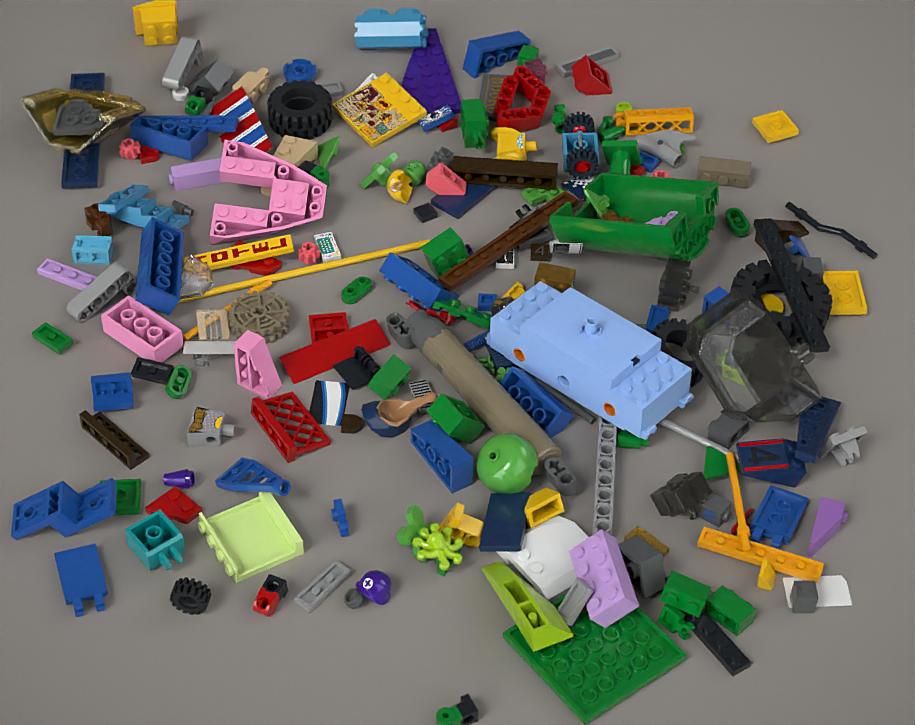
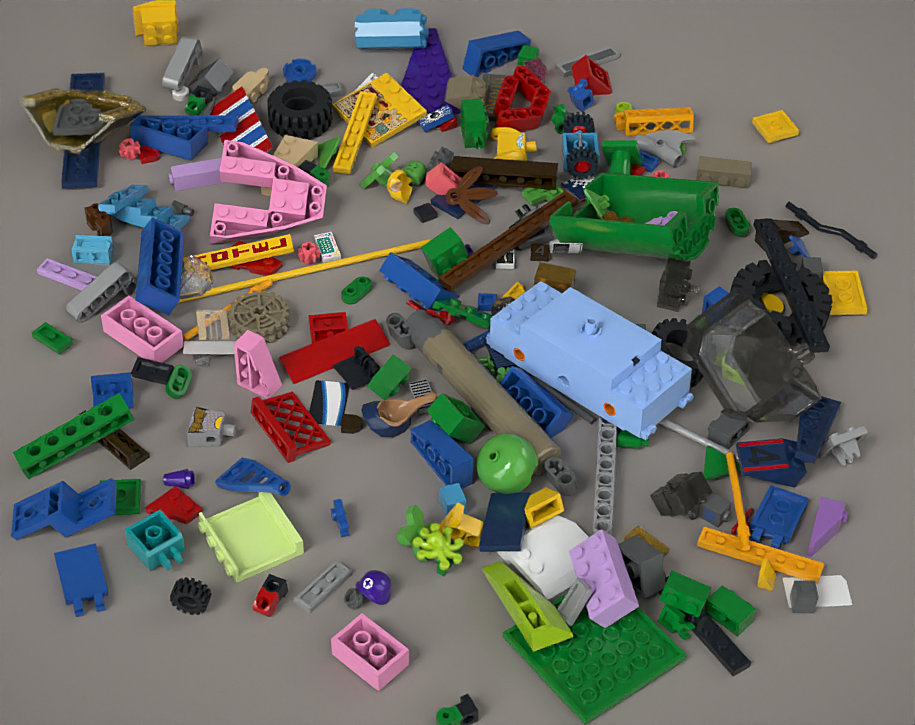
(73, 436): none -> green brick
(354, 132): none -> yellow plate
(370, 652): none -> bright pink brick
(449, 496): none -> dark azure brick
(464, 88): none -> dark tan slope
(465, 194): none -> reddish brown plant
(581, 97): none -> blue piece
(611, 133): green plant -> none
(656, 315): blue tile -> none

